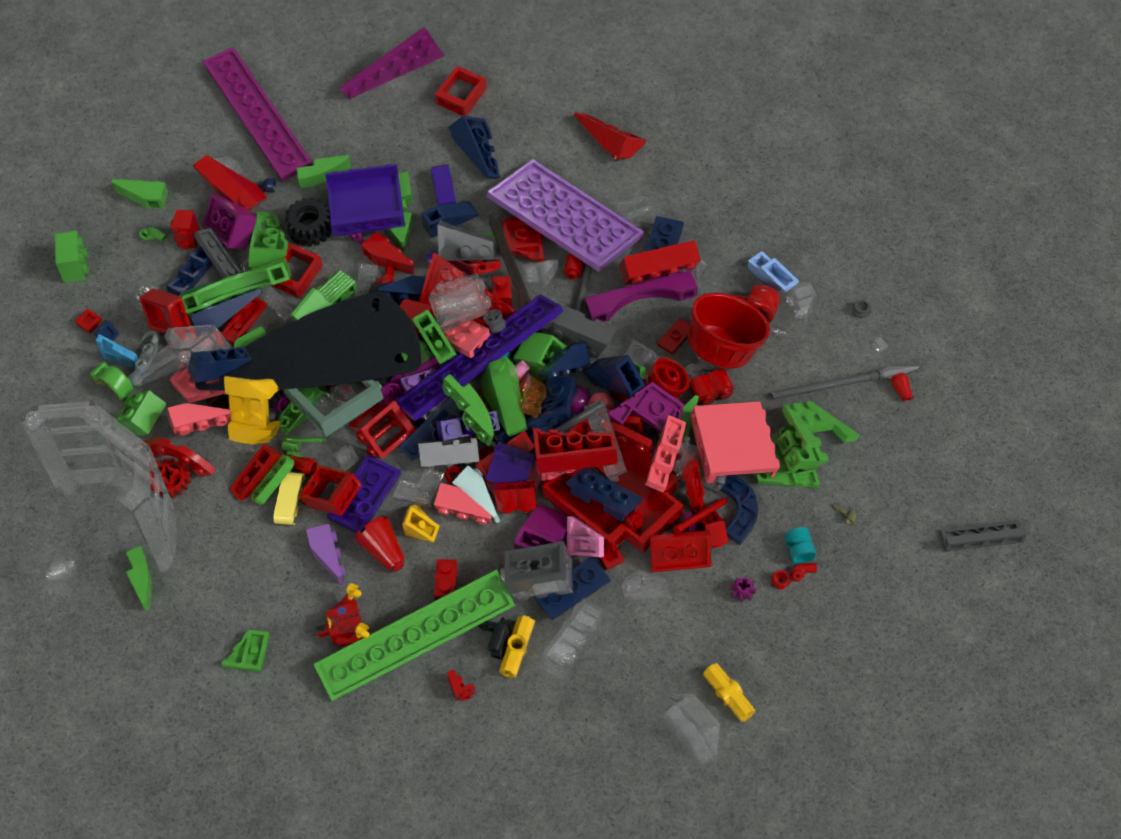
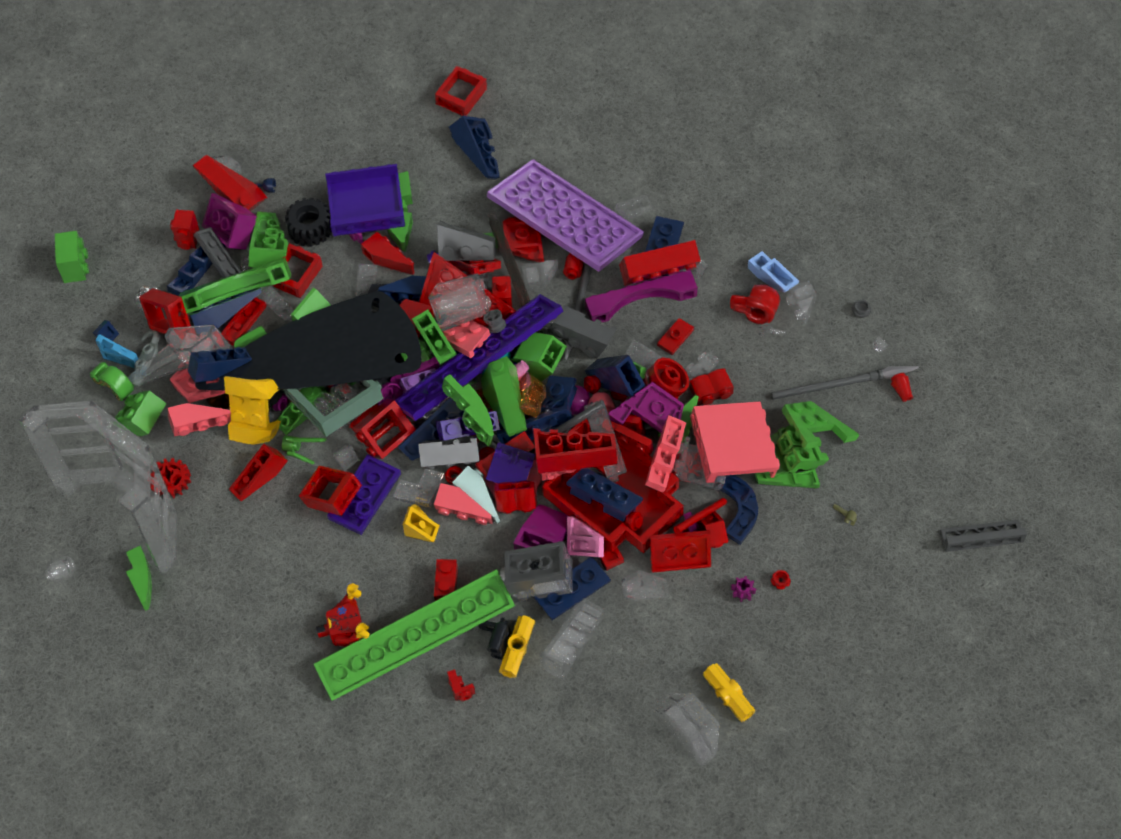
(88, 320): red plate -> none
(145, 193): bright green slope -> none
(152, 233): bright green arm -> none
(164, 447): red plate -> none
(249, 653): bright green wing -> none
(257, 113): magenta plate -> none
(272, 480): bright green beam -> none
(287, 499): light yellow beam -> none
(305, 465): red cone -> none
(315, 174): bright green slope -> none
(323, 549): medium lavender slope -> none
(337, 288): bright green brick -> none
(382, 543): red cone -> none
(388, 277): red arm -> none
(404, 58): magenta wing -> none
(443, 184): dark purple beam -> none
(450, 213): dark blue slope -> none
(567, 359): dark blue slope -> none
(592, 384): none -> red plate
(610, 138): red wedge -> none
(694, 486): red hinge -> none
(726, 330): red piece -> none
(800, 545): teal wheel -> none
(801, 569): red arm -> none

